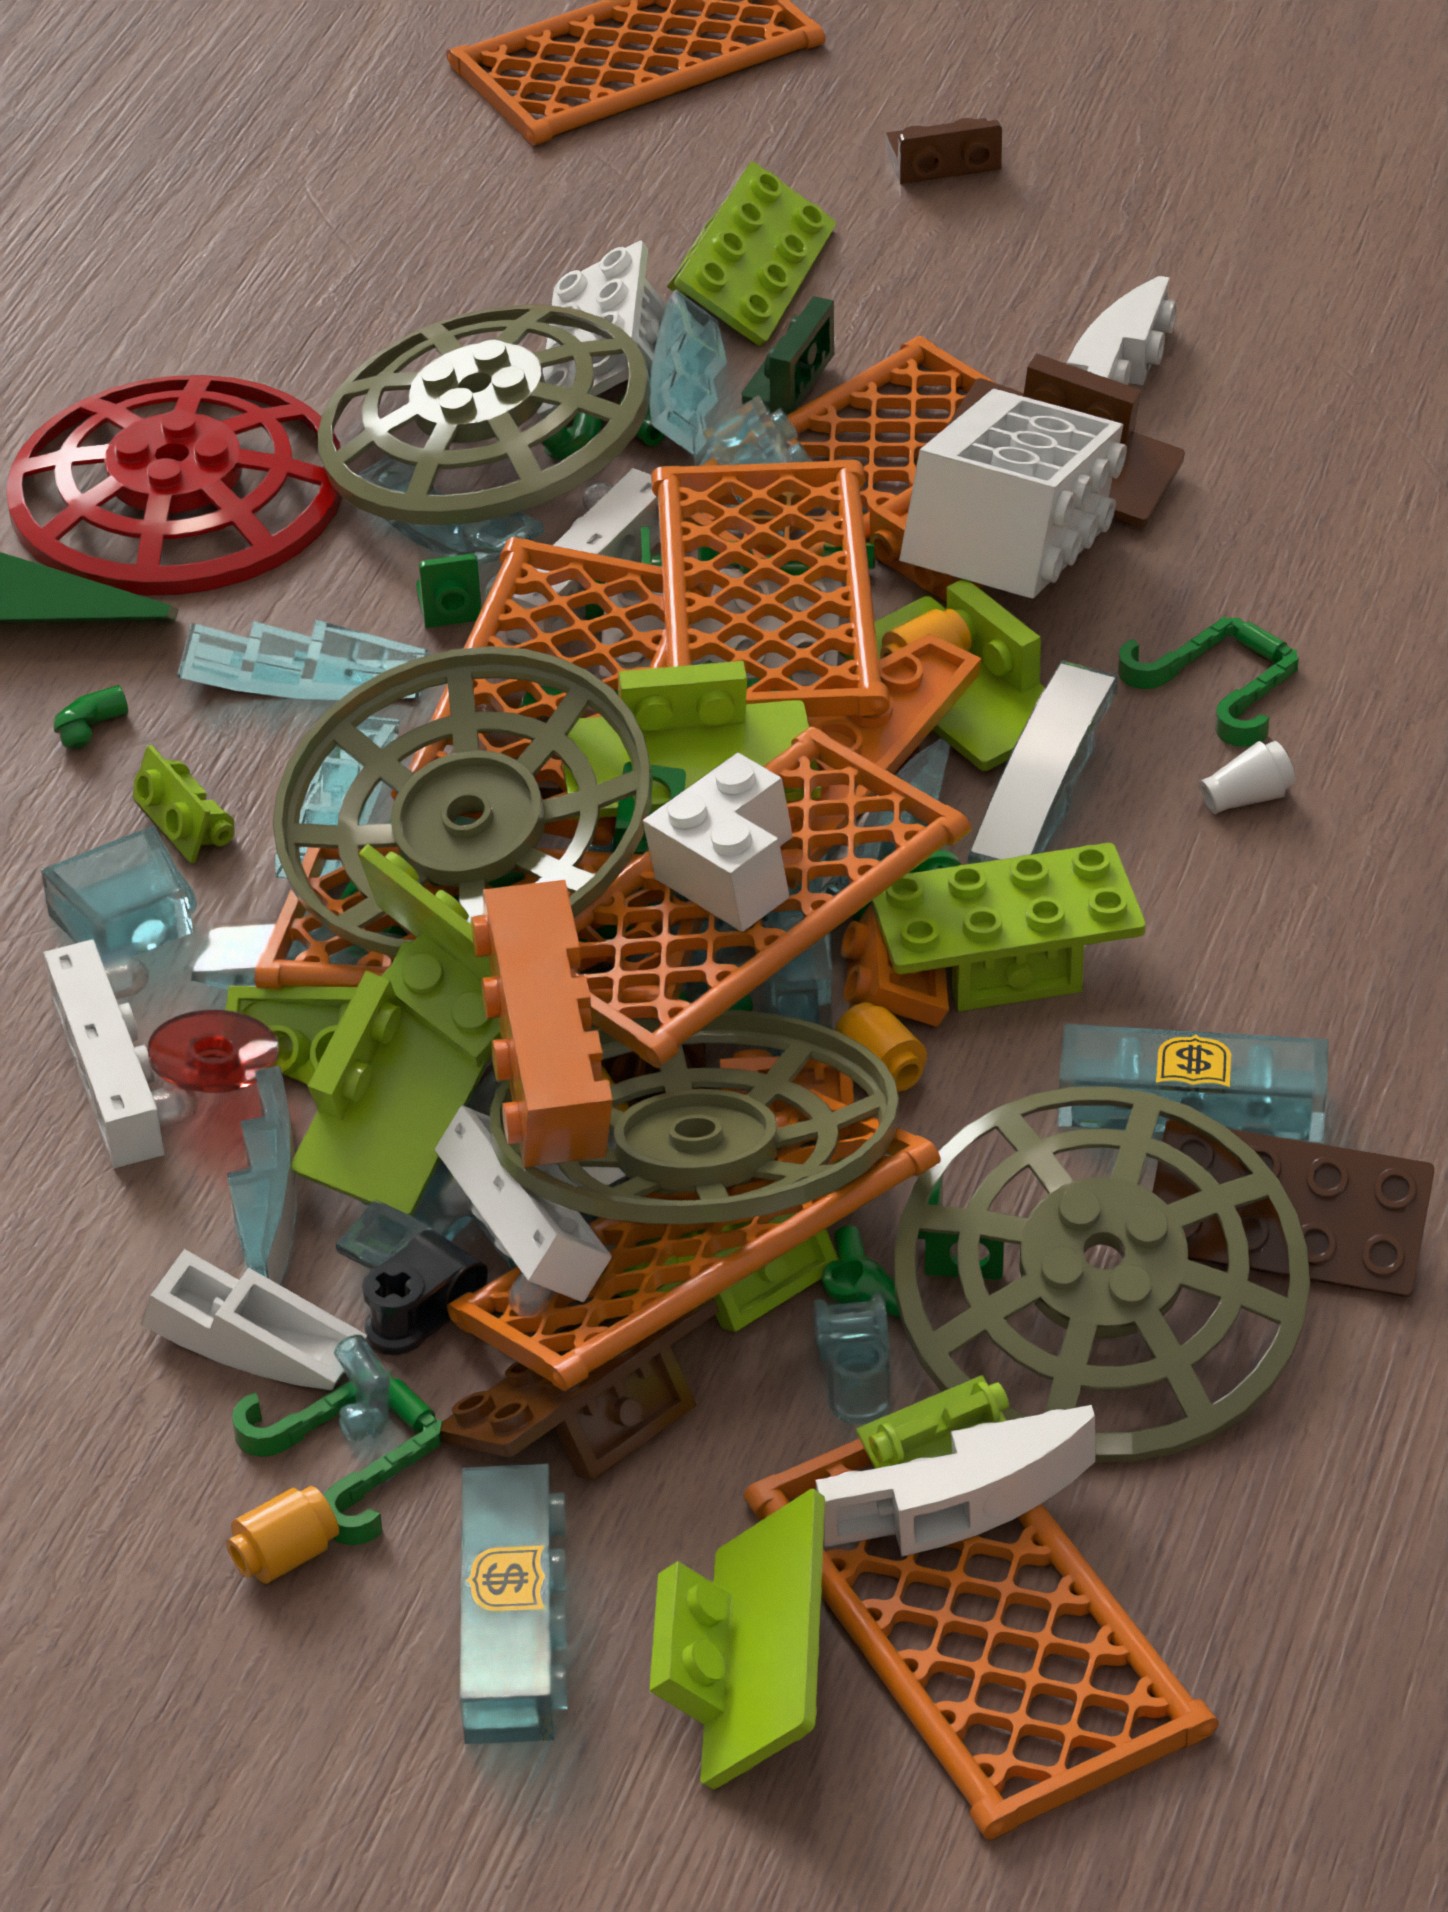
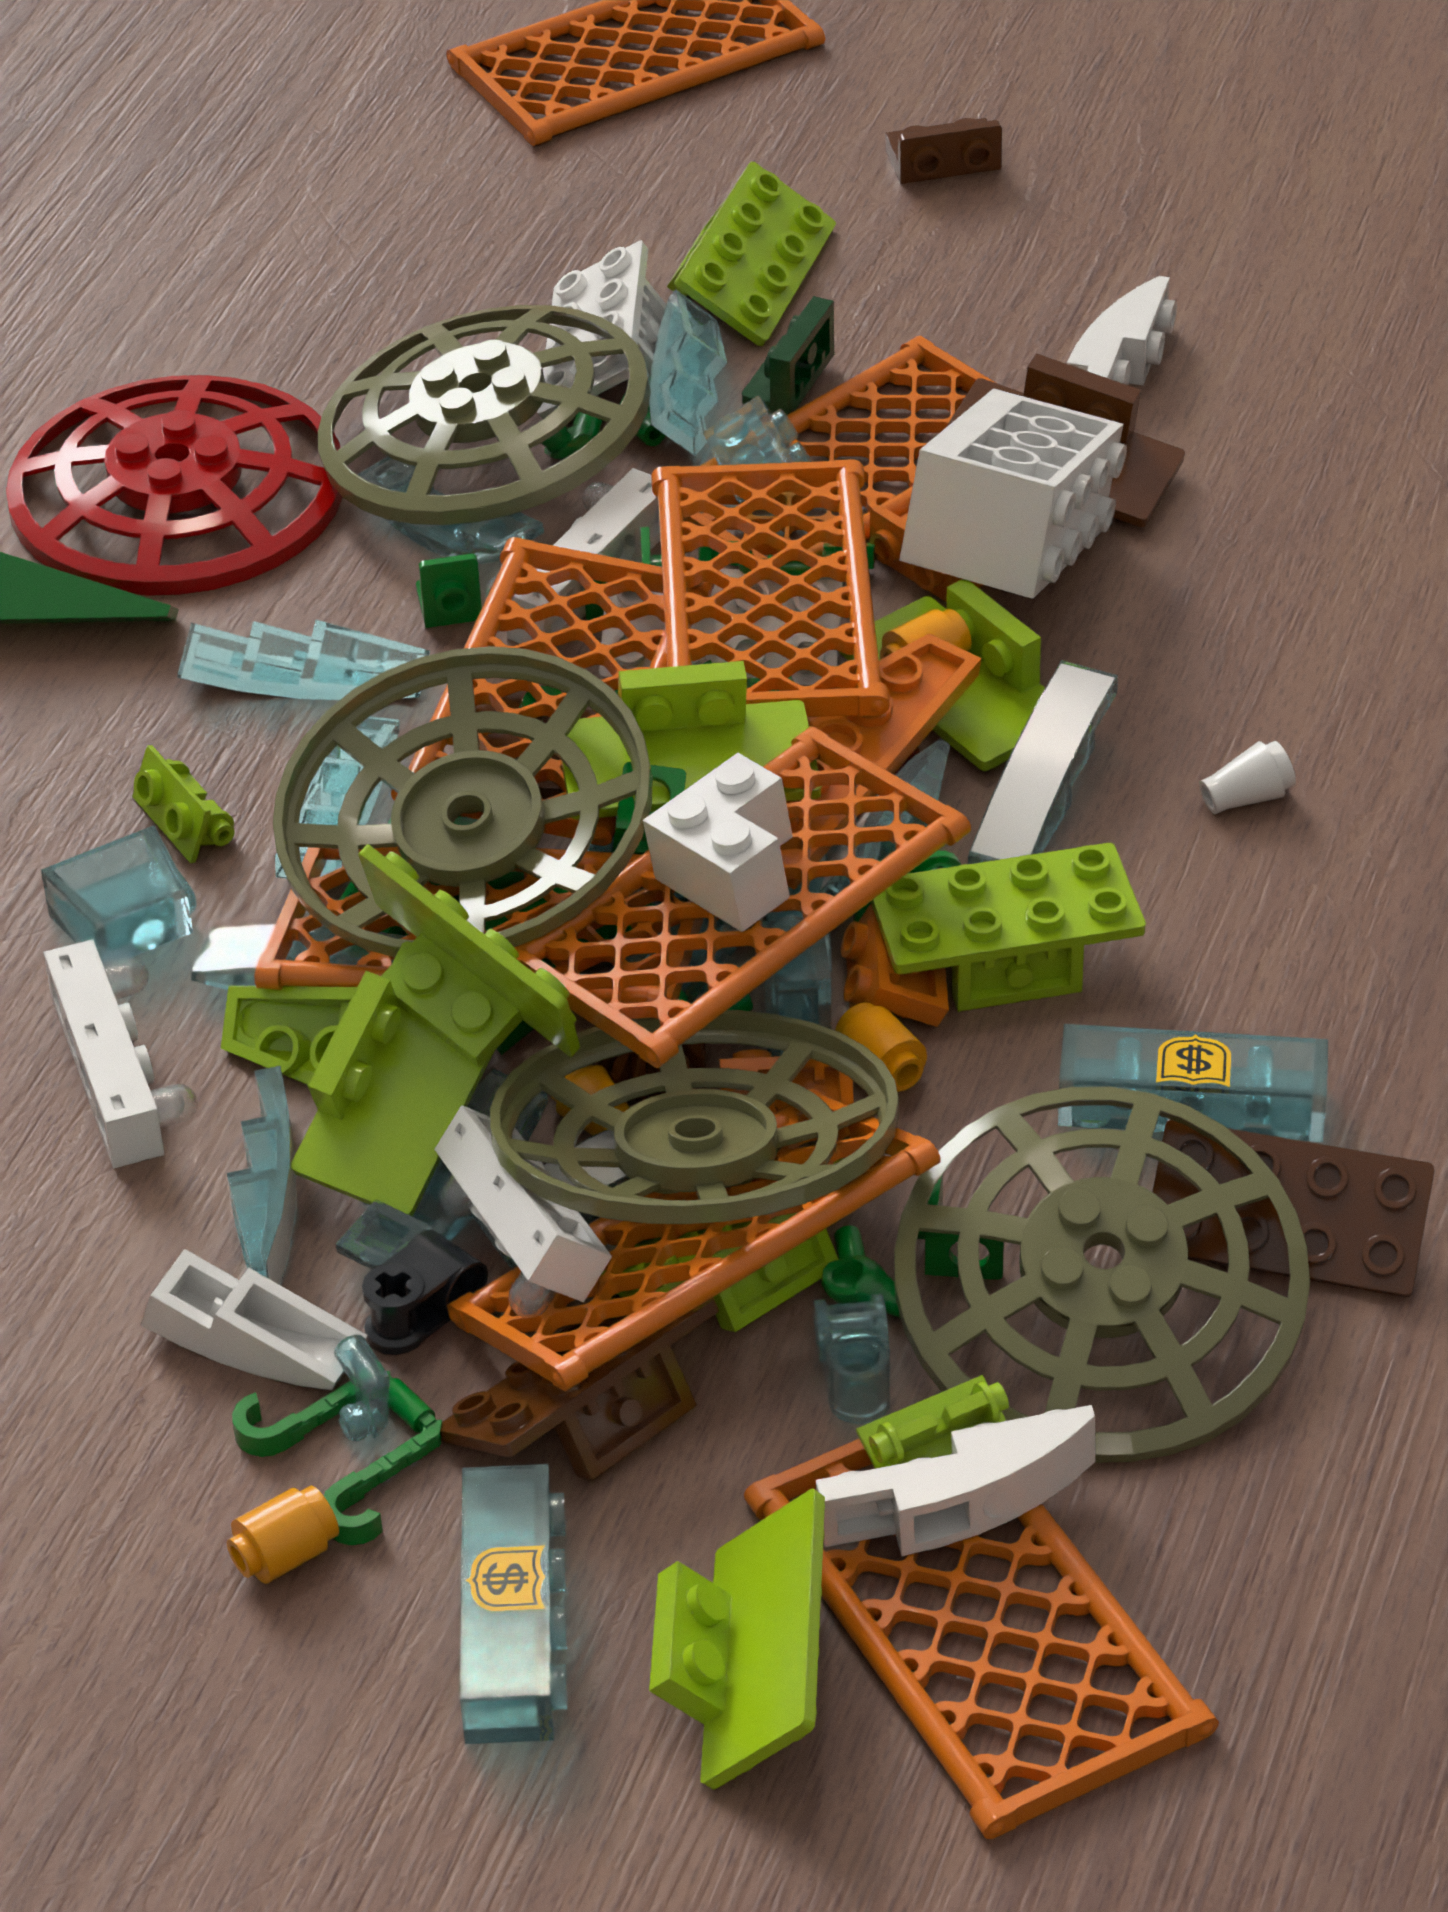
(87, 710): green arm -> none
(212, 1050): clear red dish -> none
(543, 1011): orange wedge -> none
(1227, 727): green piece -> none

